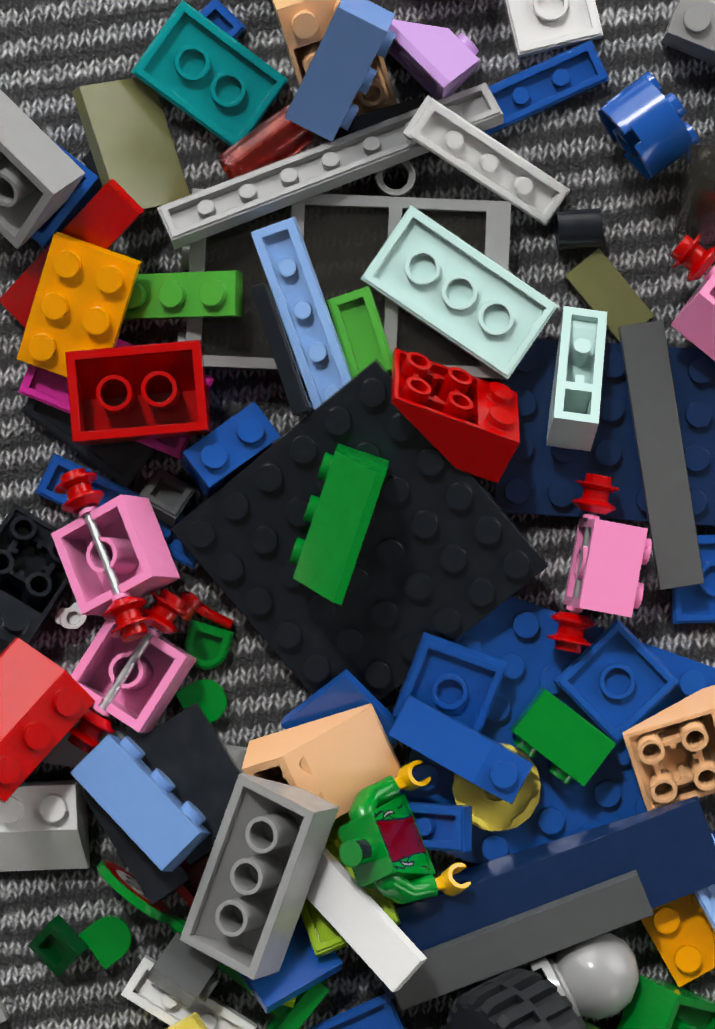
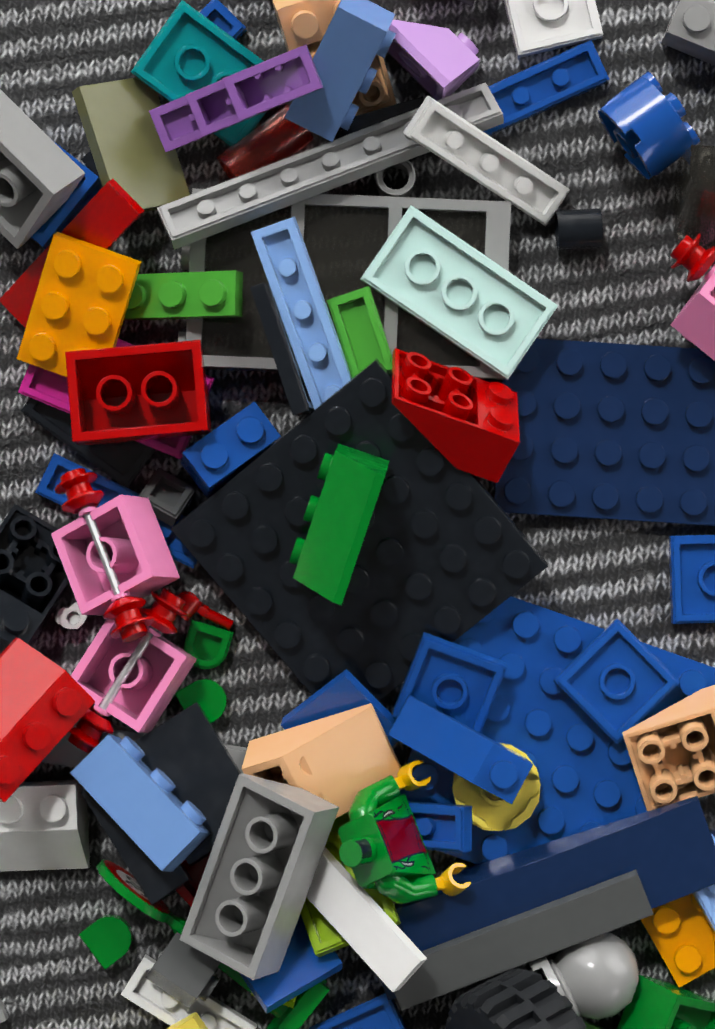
(58, 945): dark green plate -> none
(236, 98): none -> medium lavender slope
(562, 737): green brick -> none
(577, 379): light aqua slope -> none
(602, 565): bright pink brick -> none
(606, 290): olive tile -> none
(660, 454): dark grey tile -> none

